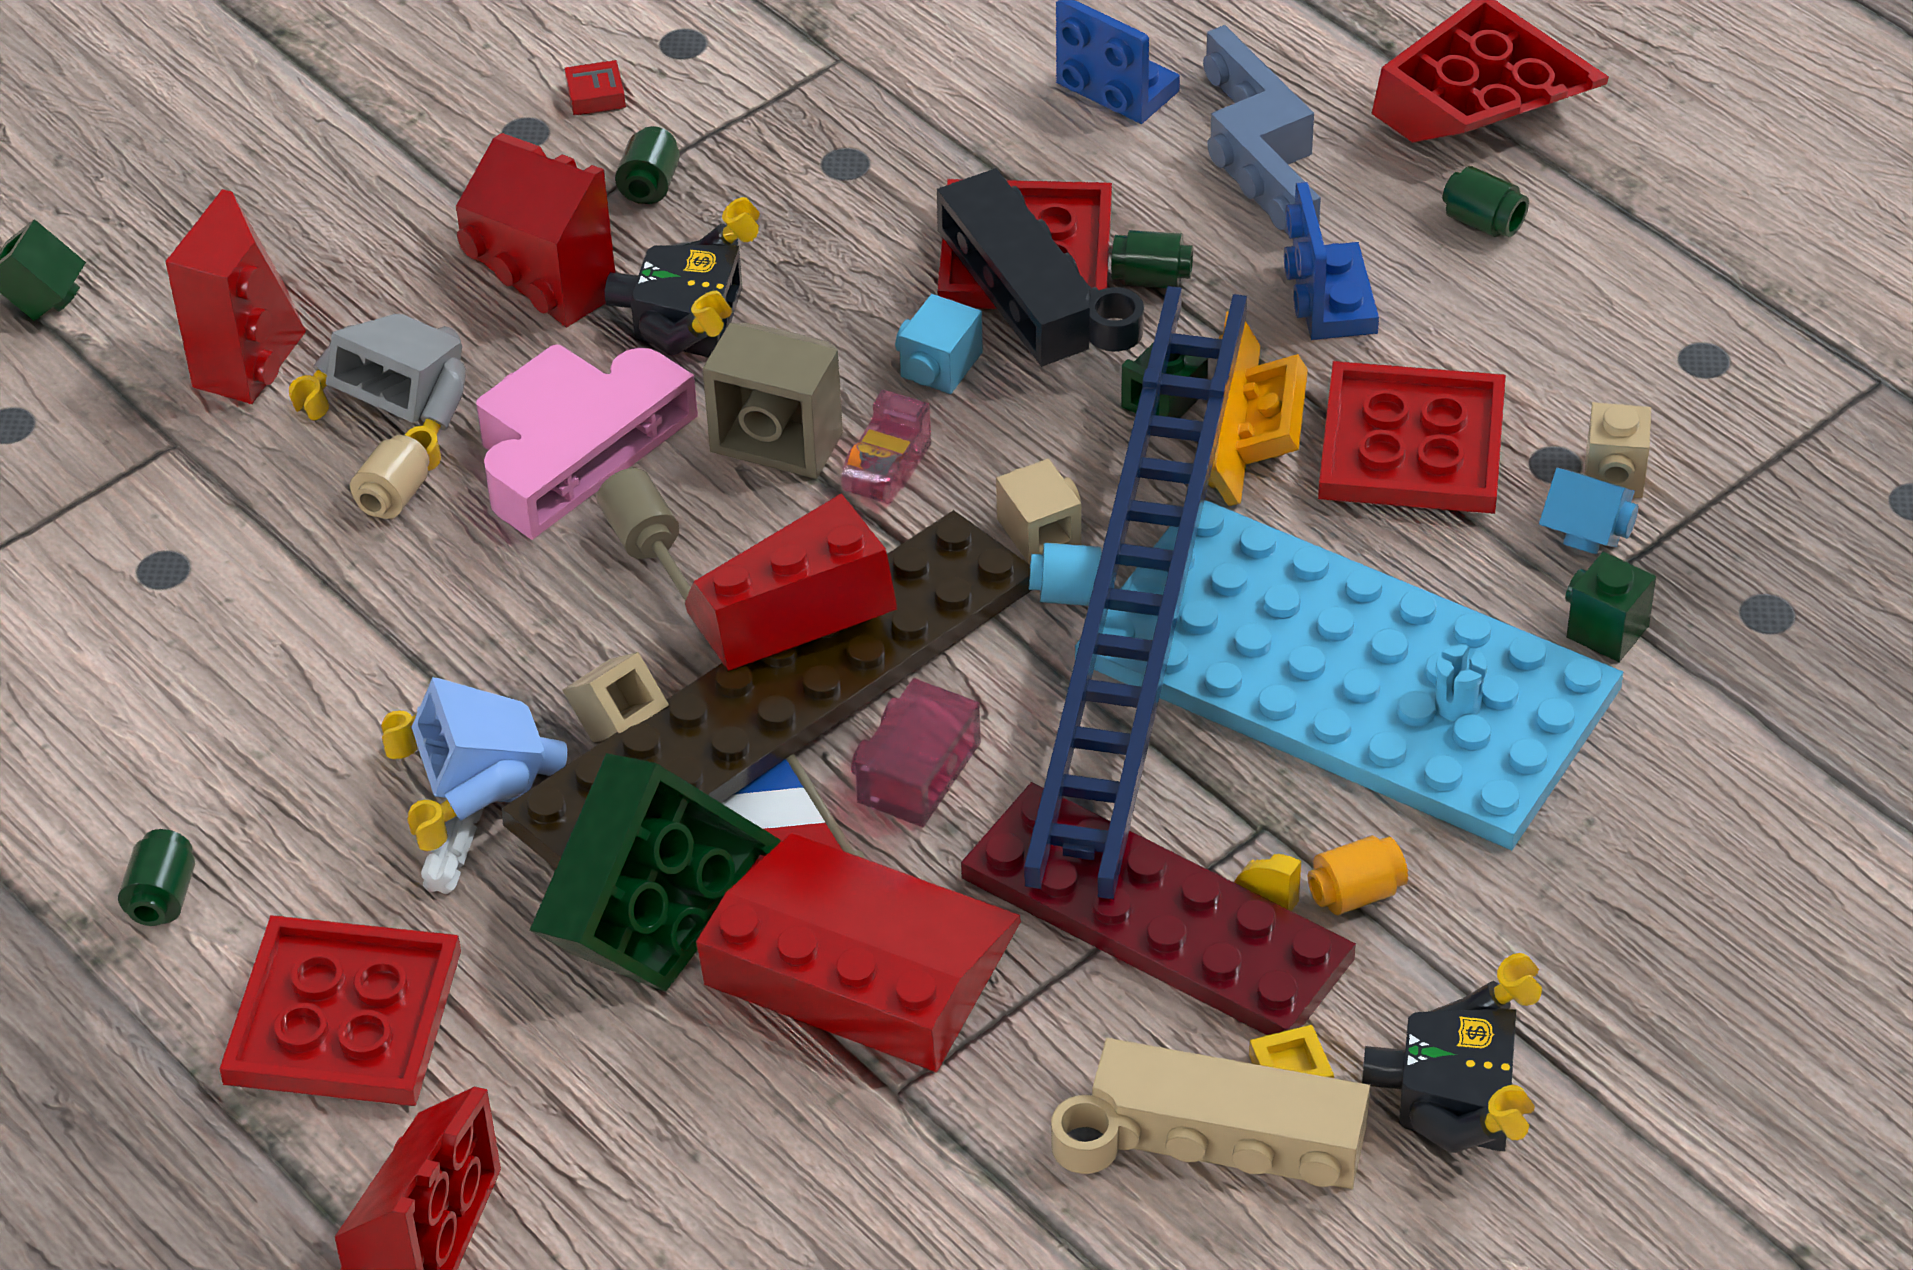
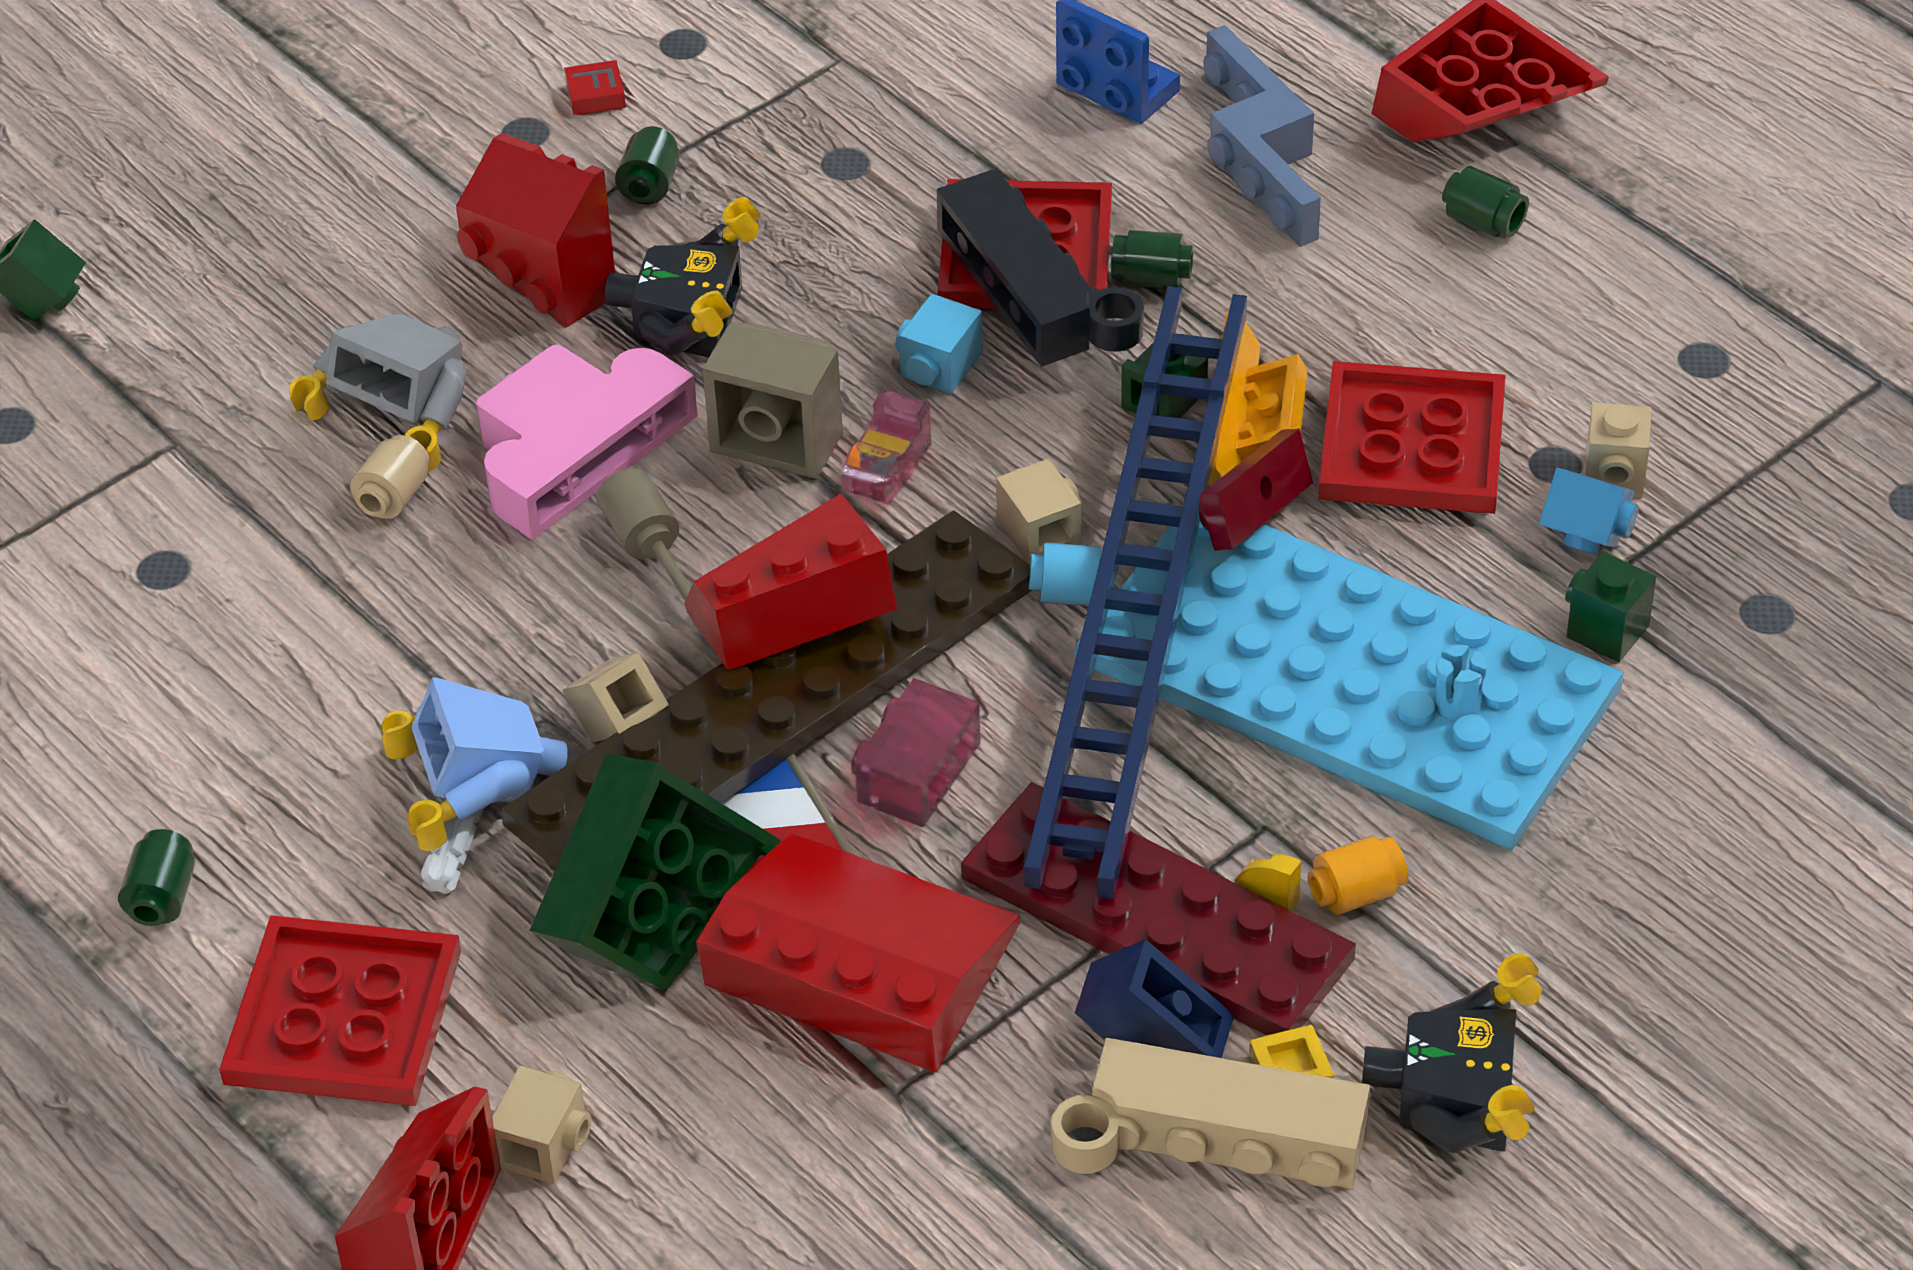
(231, 304): red wedge -> none
(540, 1123): none -> tan brick
(1152, 1002): none -> dark blue slope
(1255, 490): none -> dark red tile
(1330, 278): blue bracket -> none

